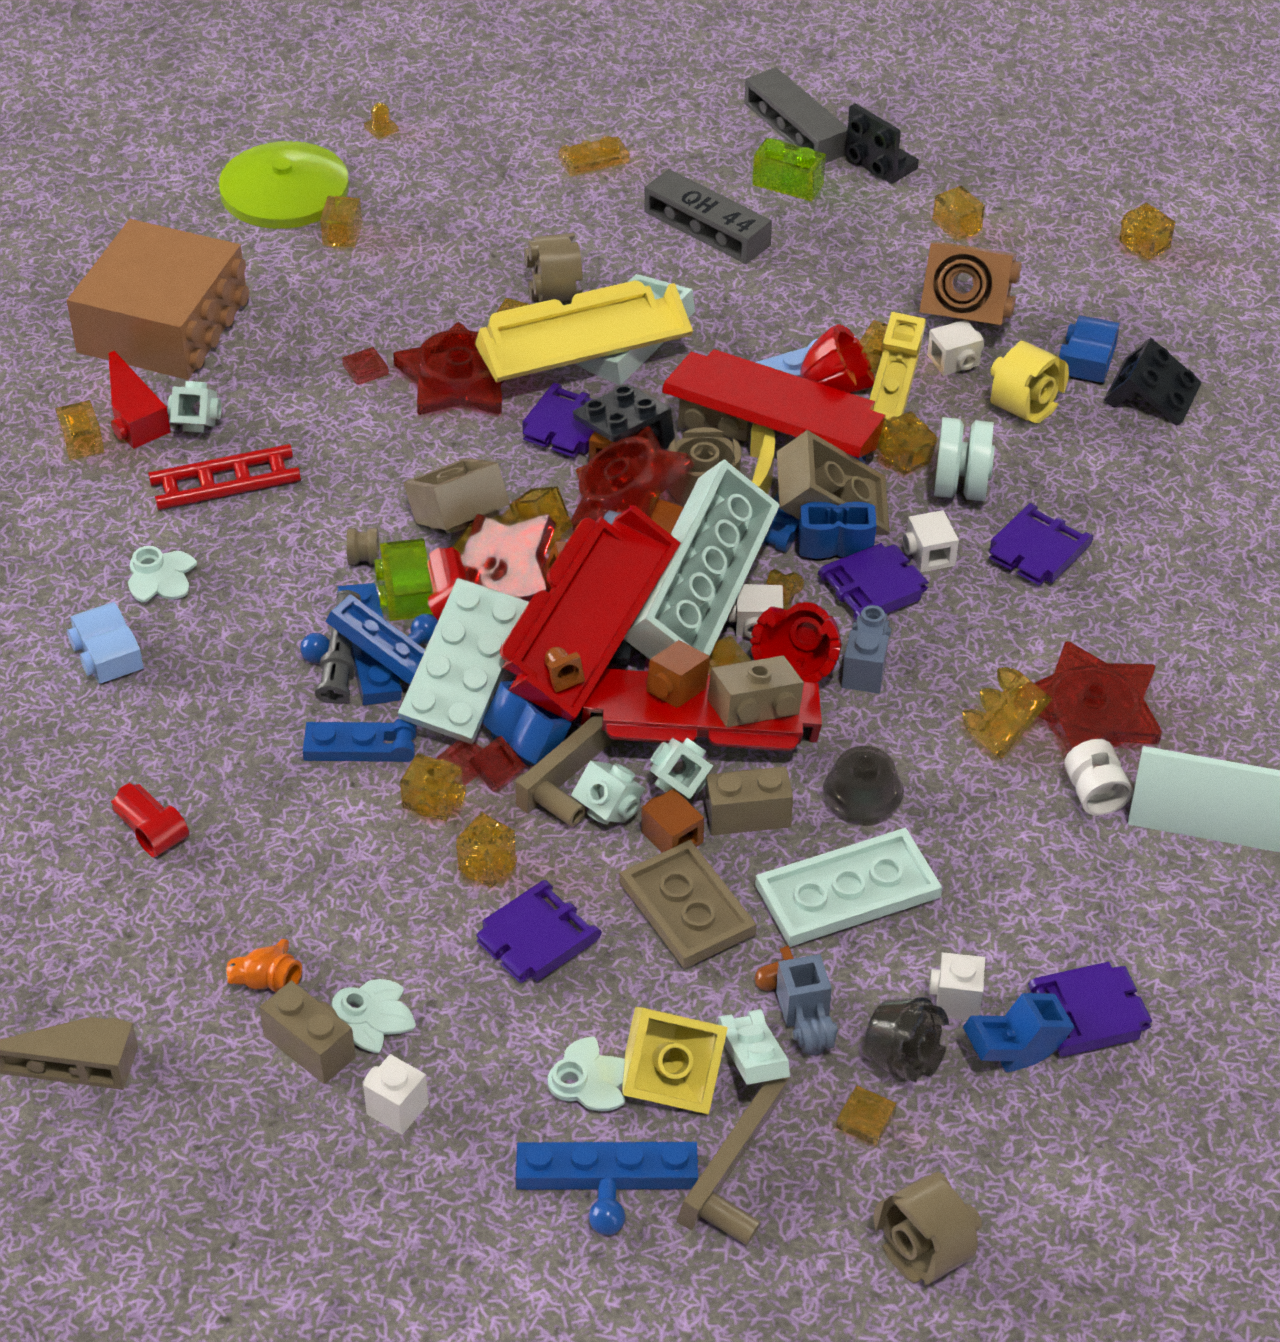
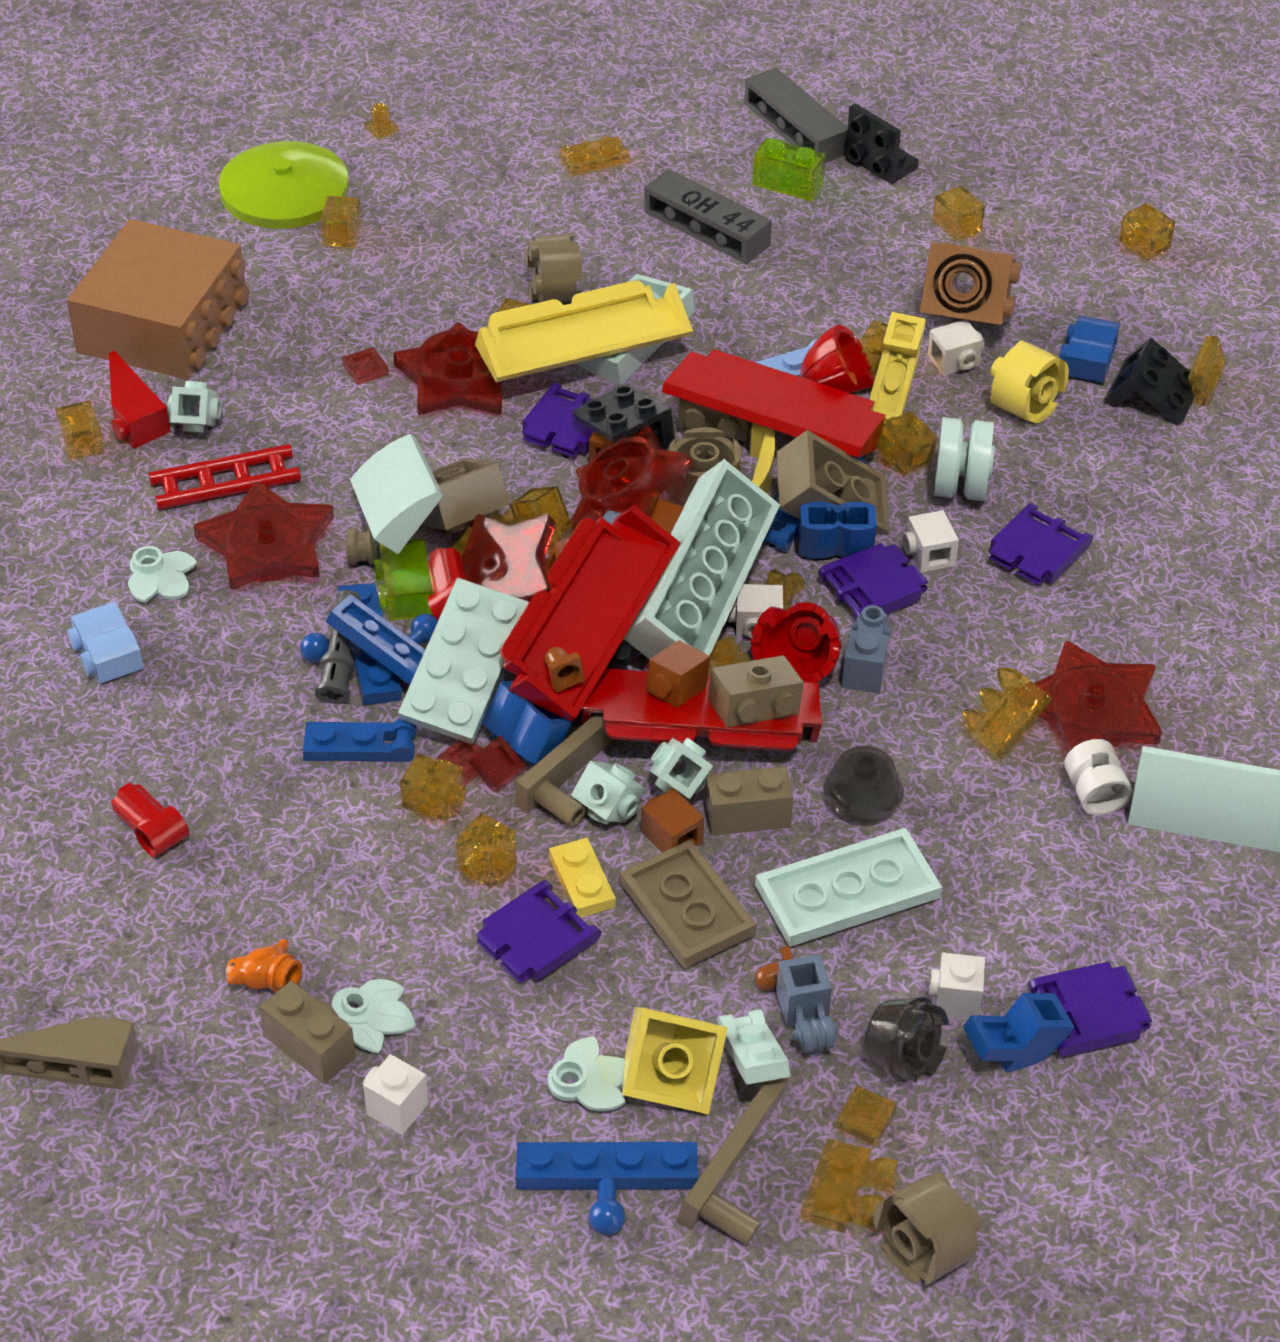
(266, 537): none -> clear red plate
(396, 492): none -> light aqua slope
(582, 877): none -> light yellow plate
(837, 1183): none -> clear yellow plate
(1207, 370): none -> clear yellow tile

